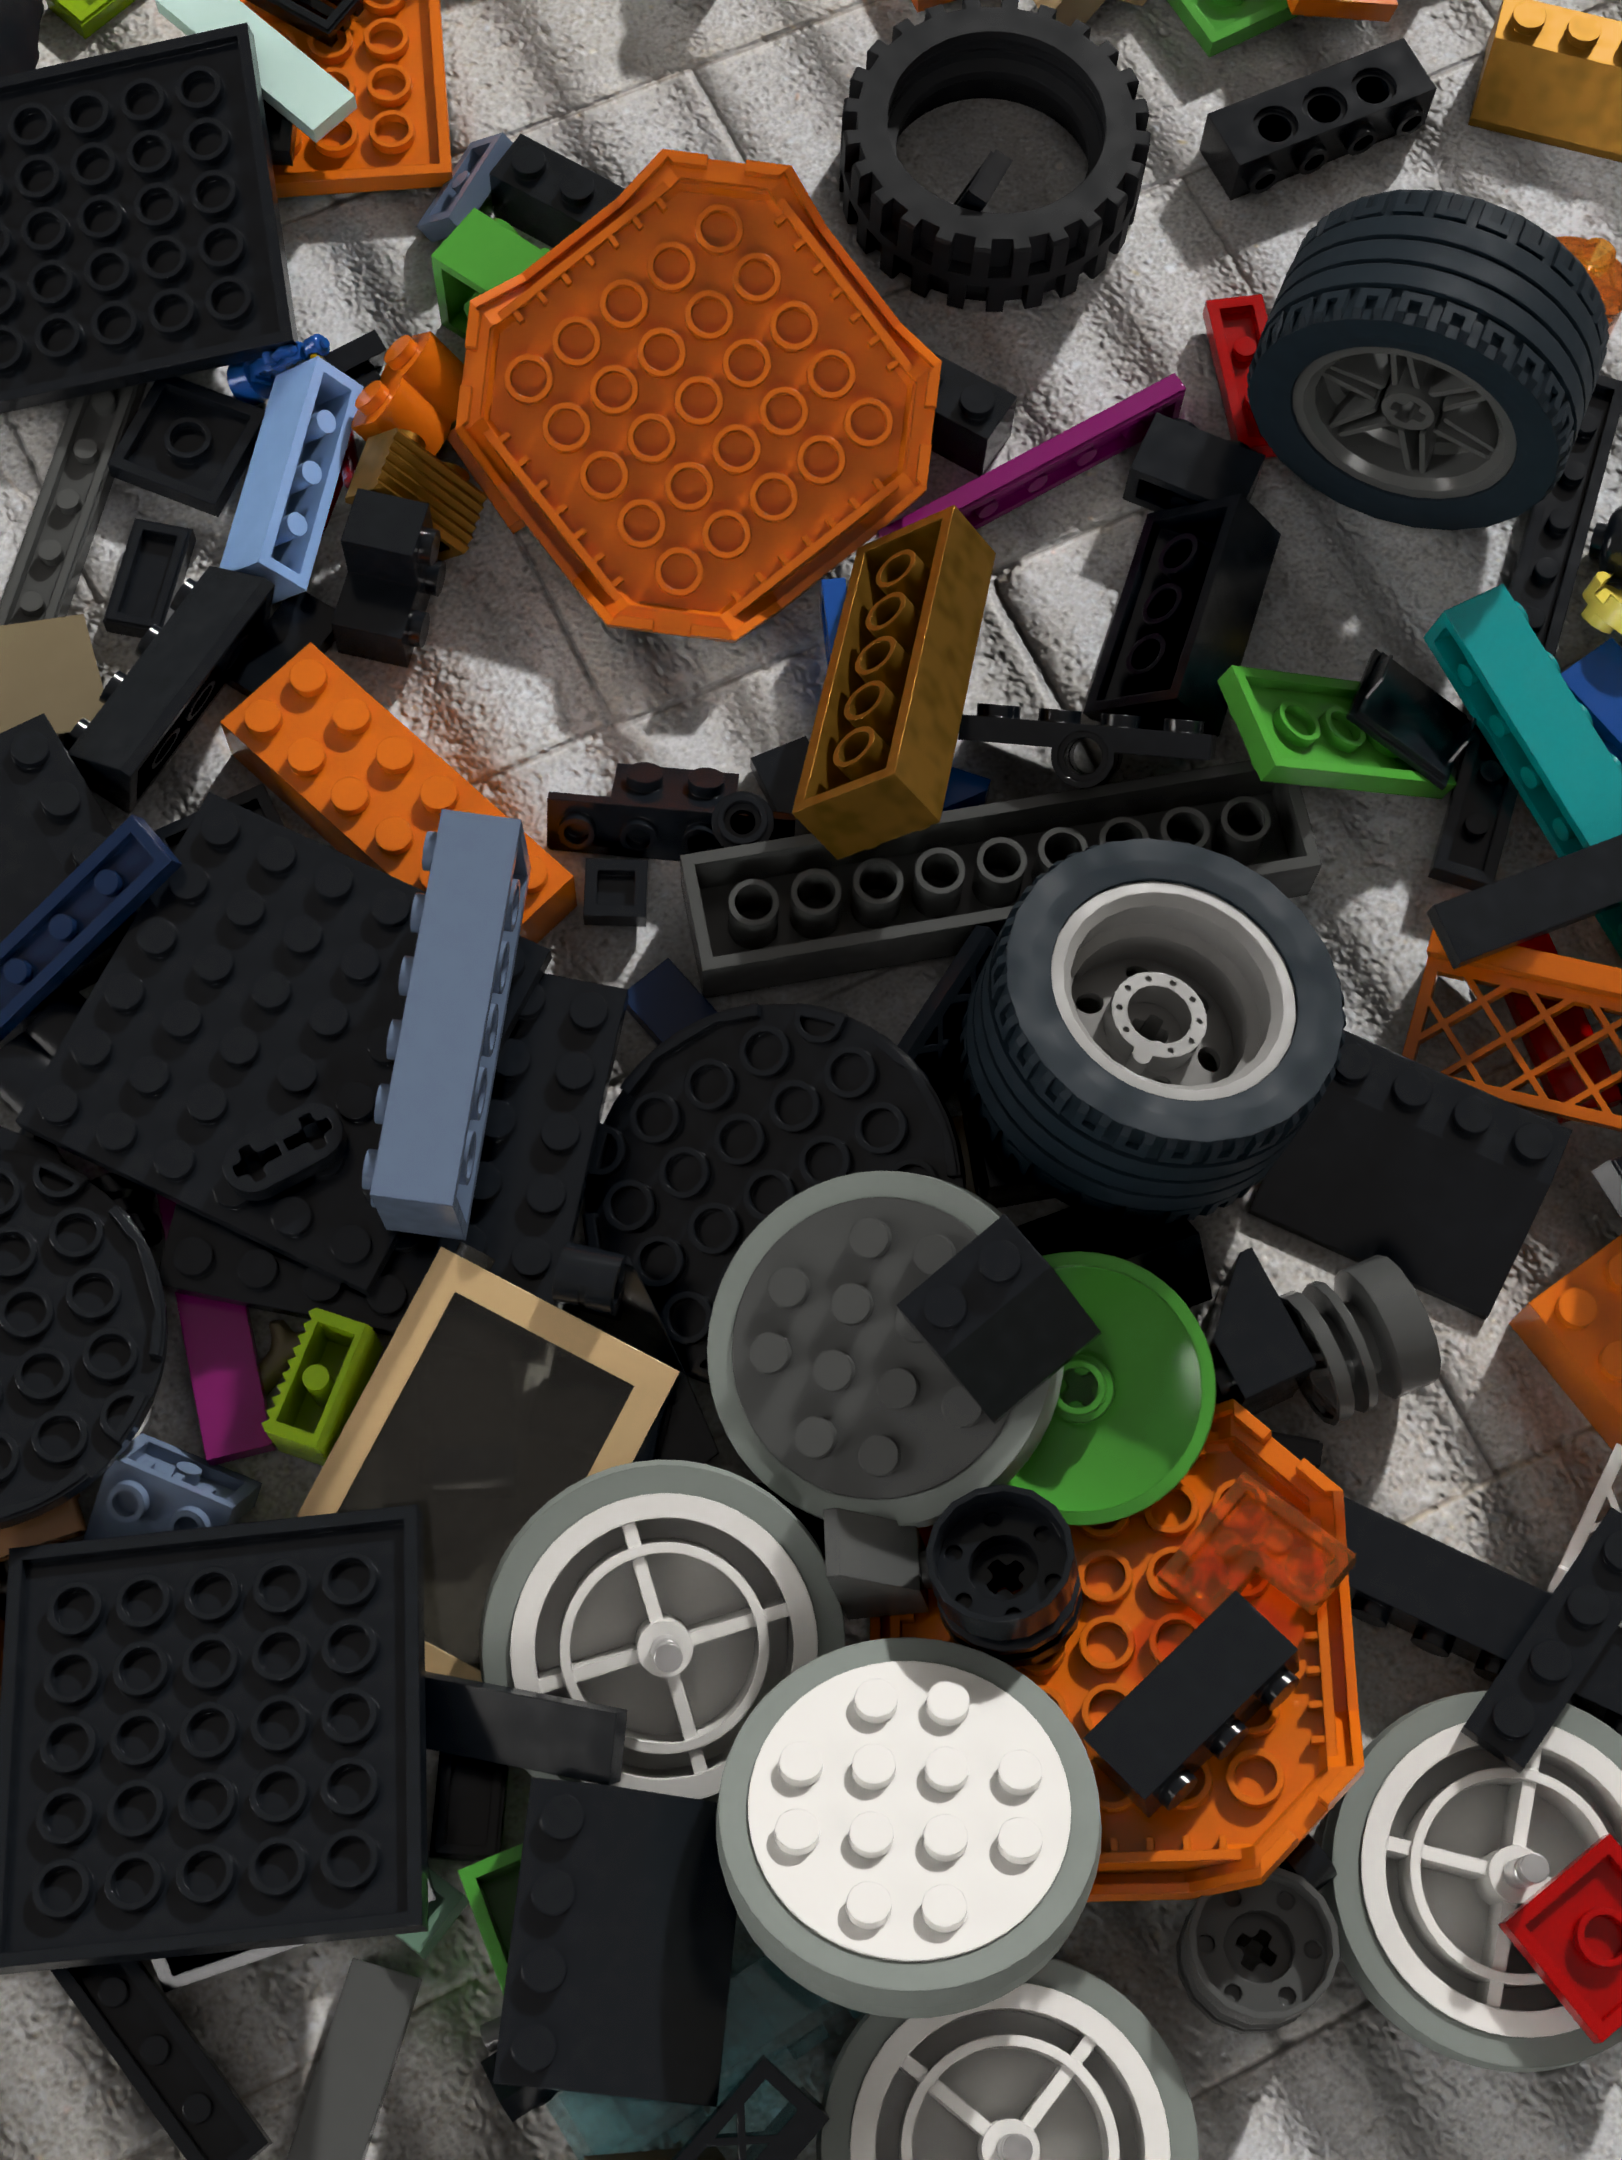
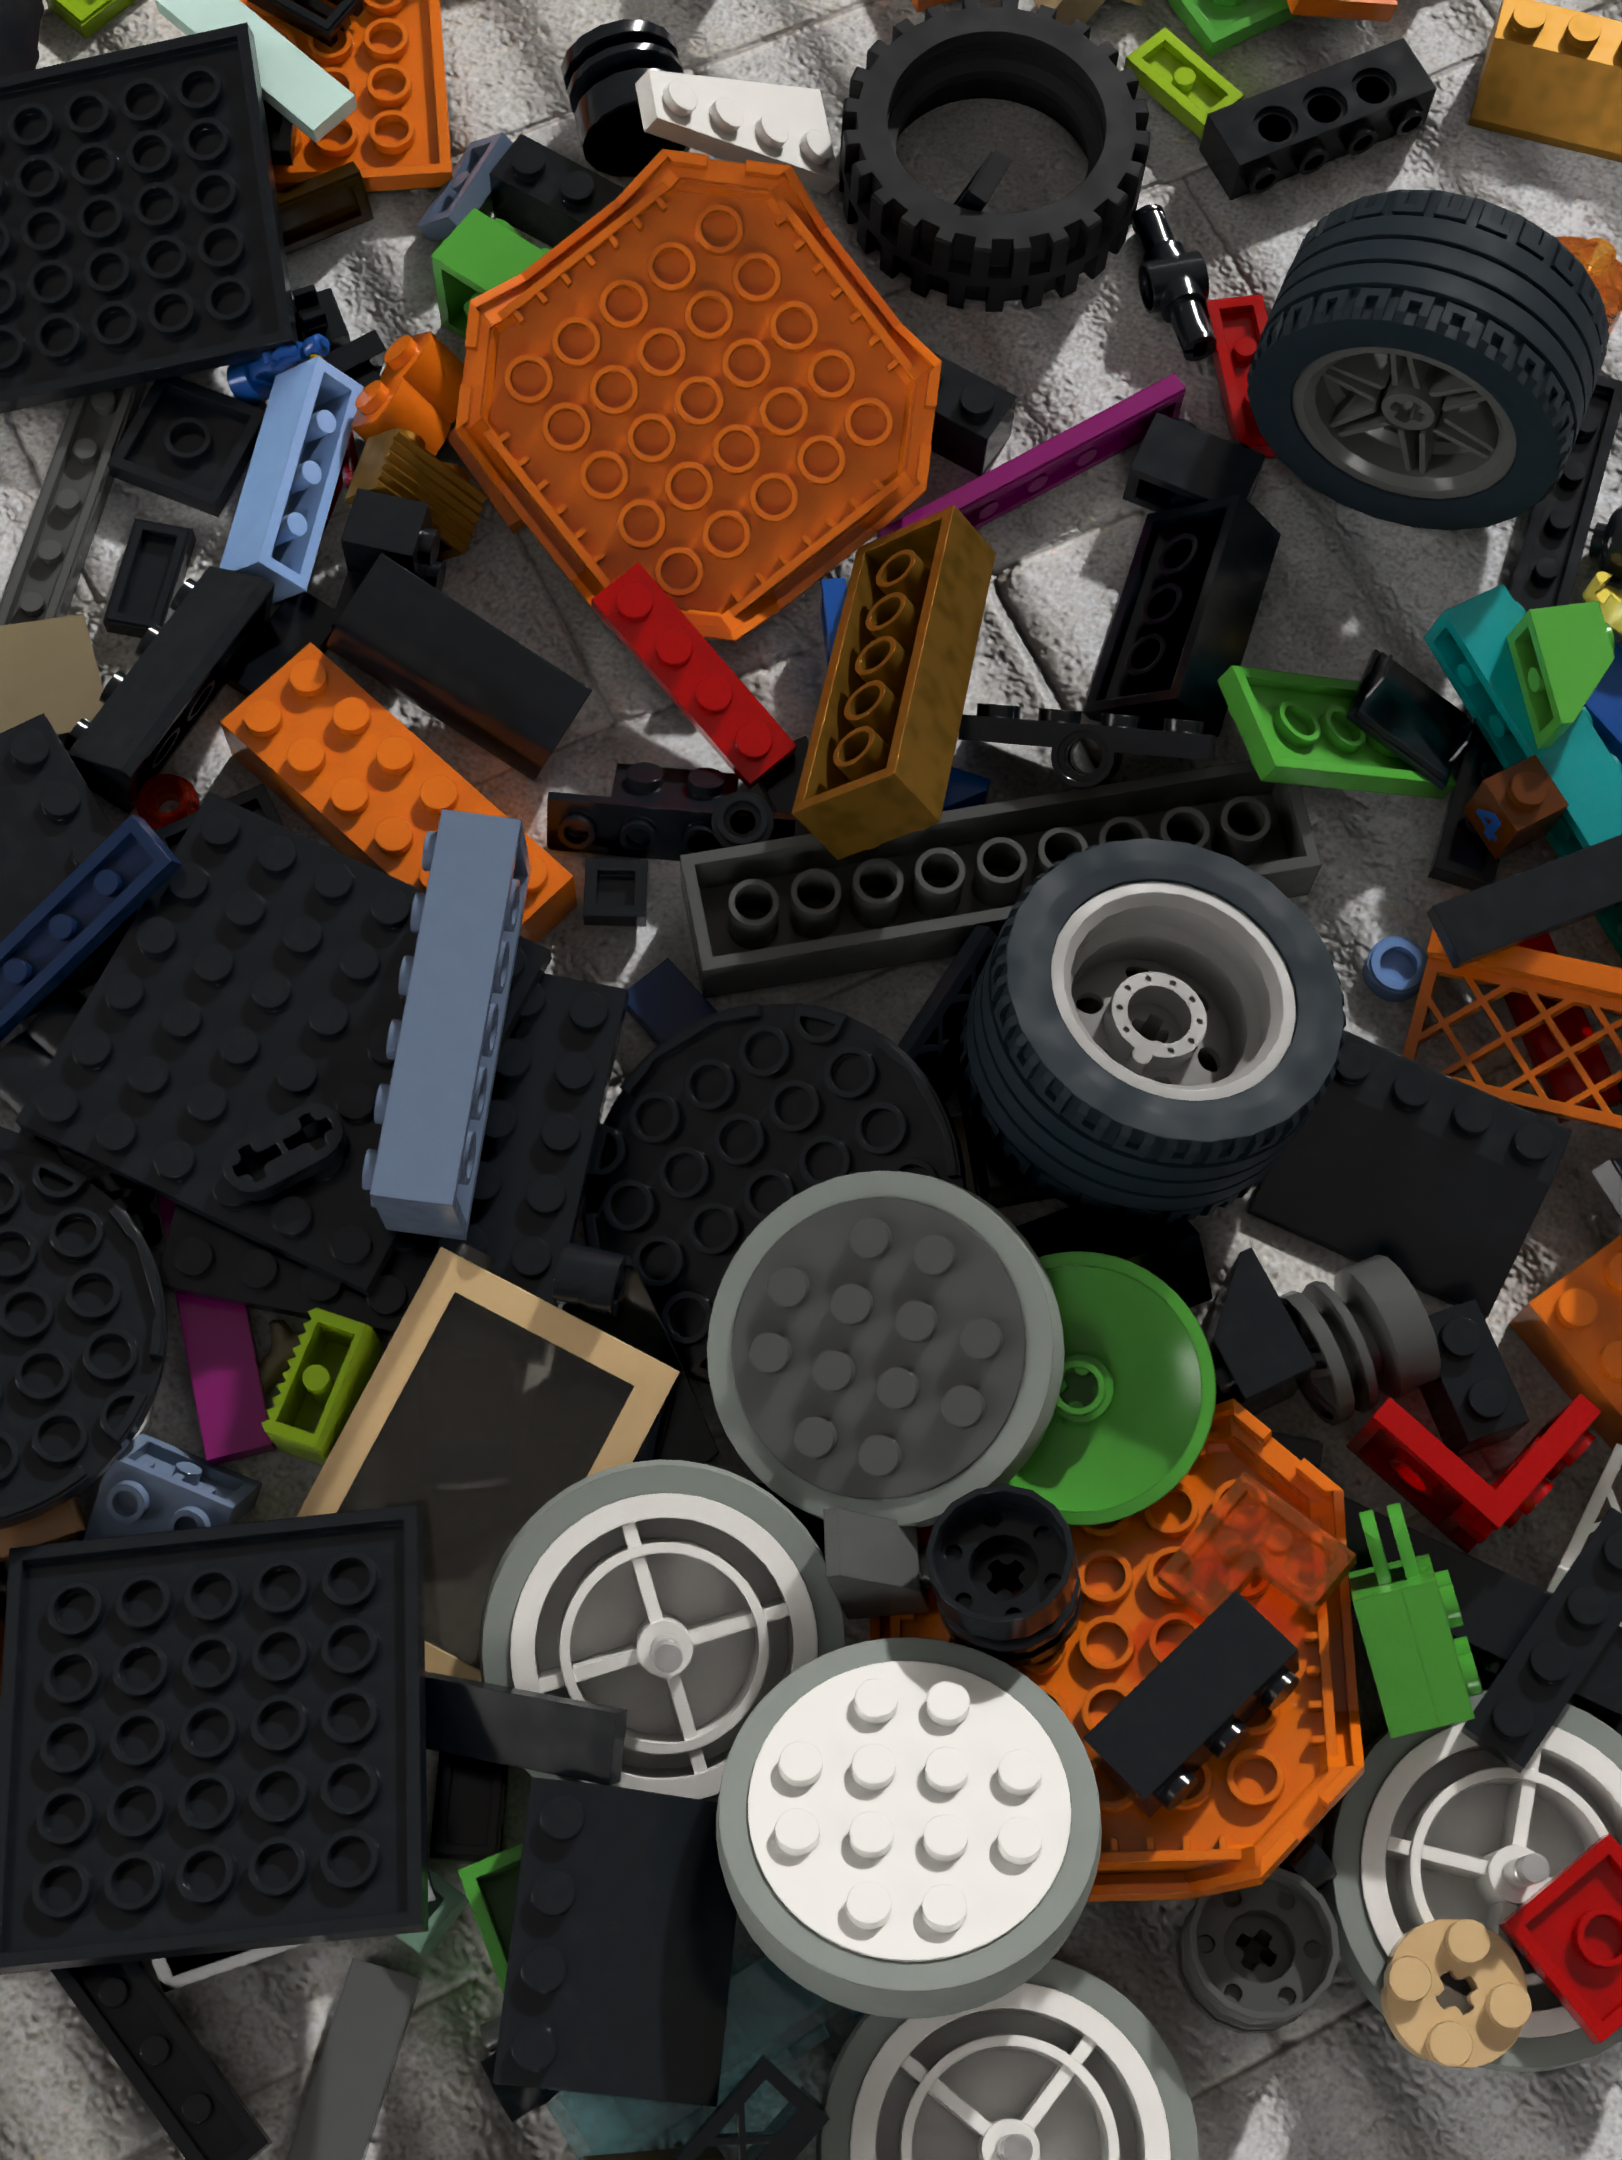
(163, 789): none -> clear red plate
(319, 314): none -> black tile
(323, 207): none -> dark brown tile
(457, 667): none -> black brick
(603, 96): none -> black wheel
(693, 675): none -> red plate
(741, 122): none -> white wing
(999, 1318): black slope -> none
(1173, 282): none -> black pin
(1180, 80): none -> lime plate
(1395, 969): none -> medium blue tile
(1407, 1634): none -> bright green brick
(1452, 1492): none -> red bracket
(1474, 1396): none -> black brick
(1496, 1994): none -> tan plate
(1515, 807): none -> reddish brown brick
(1559, 662): none -> bright green slope

